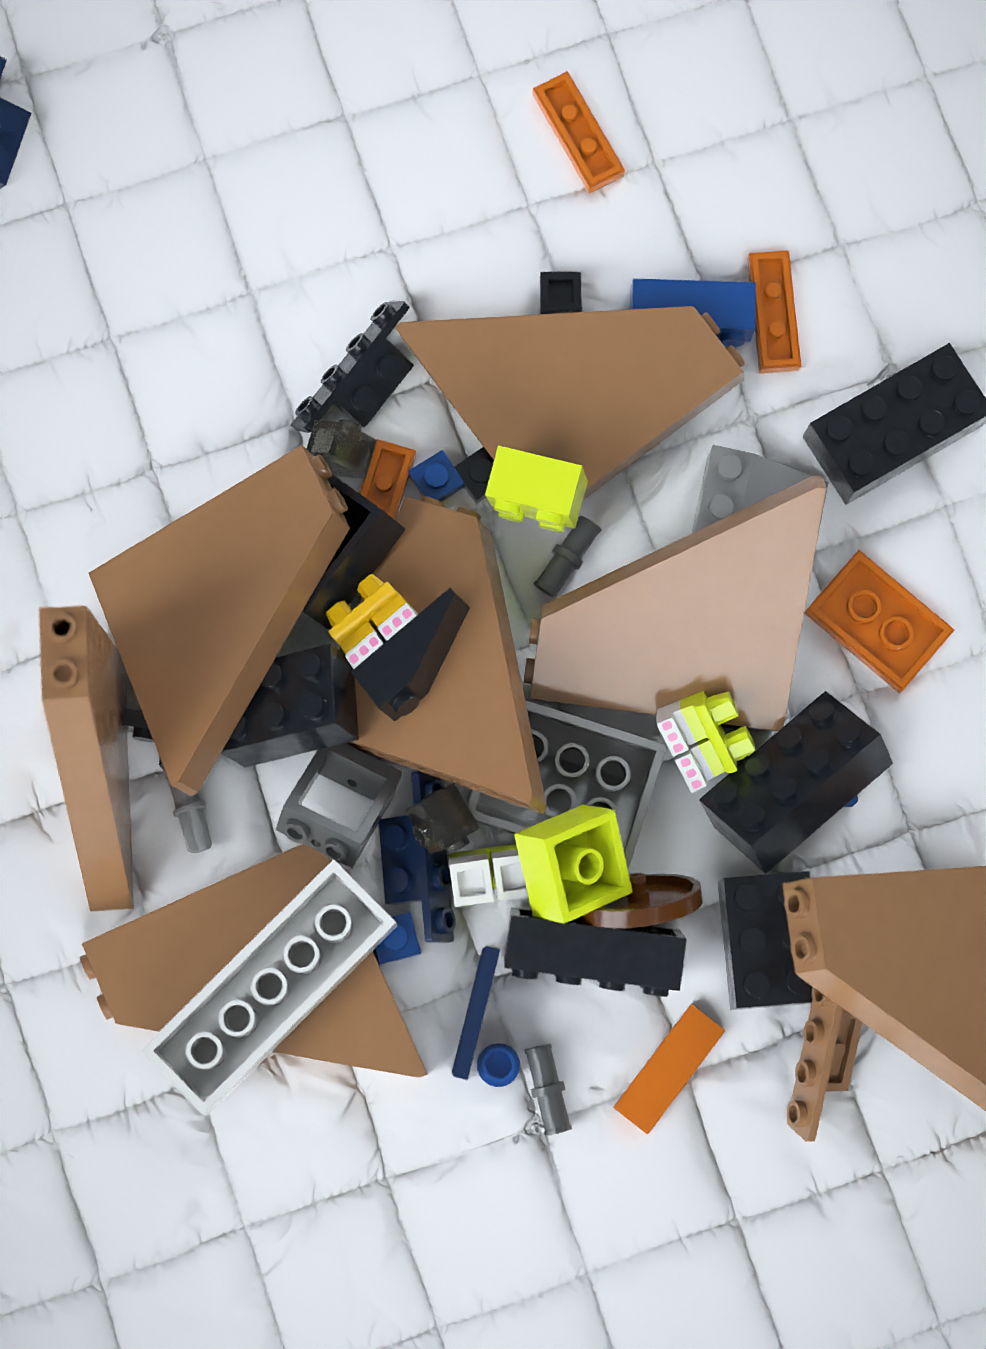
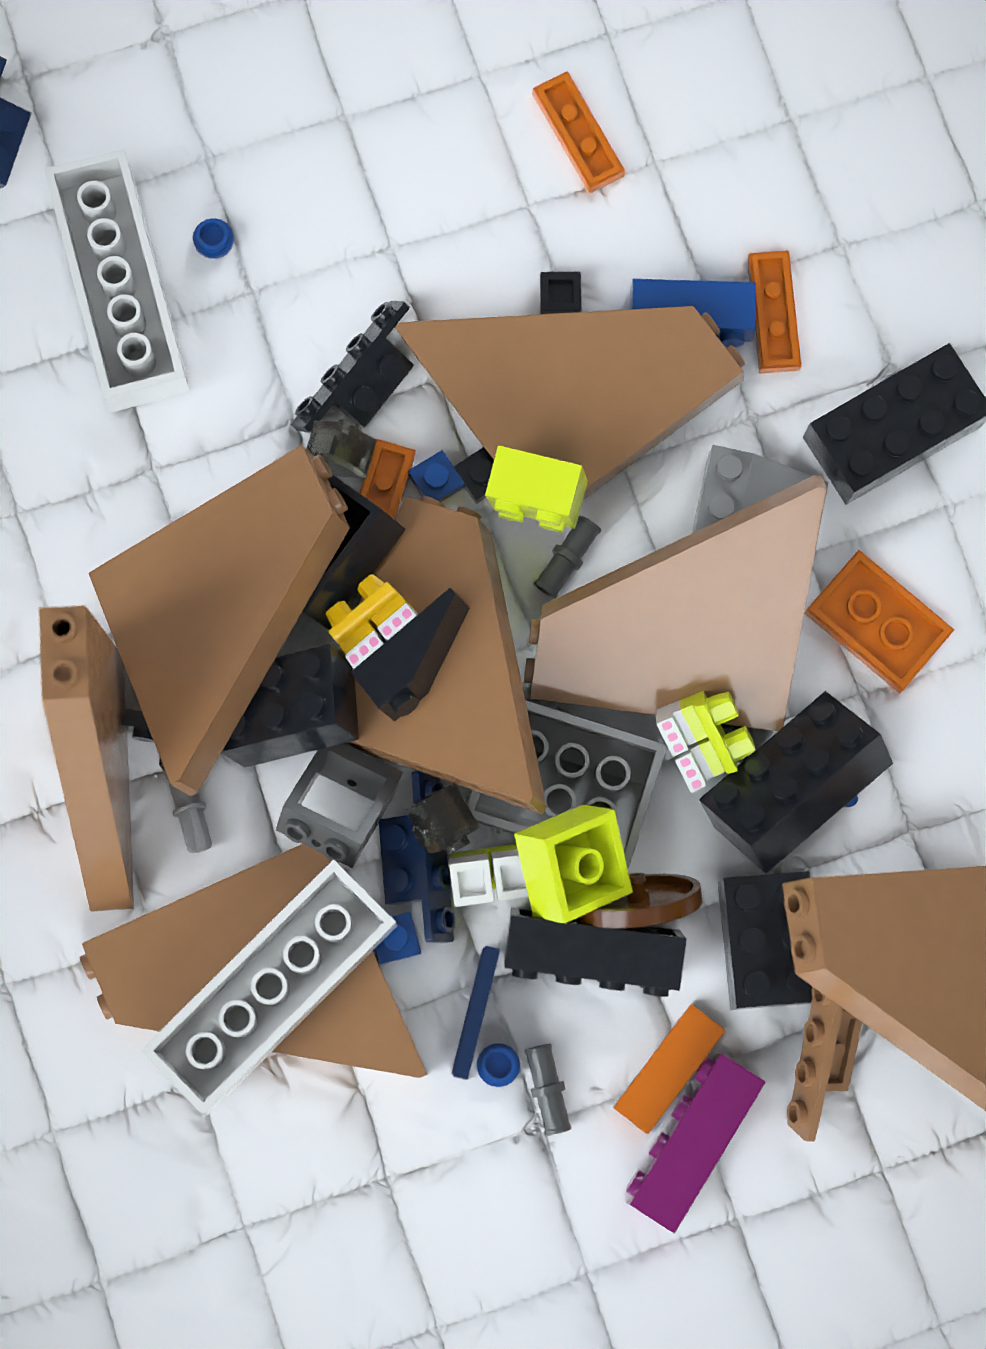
(116, 280): none -> white brick
(213, 238): none -> blue plate
(695, 1141): none -> magenta brick

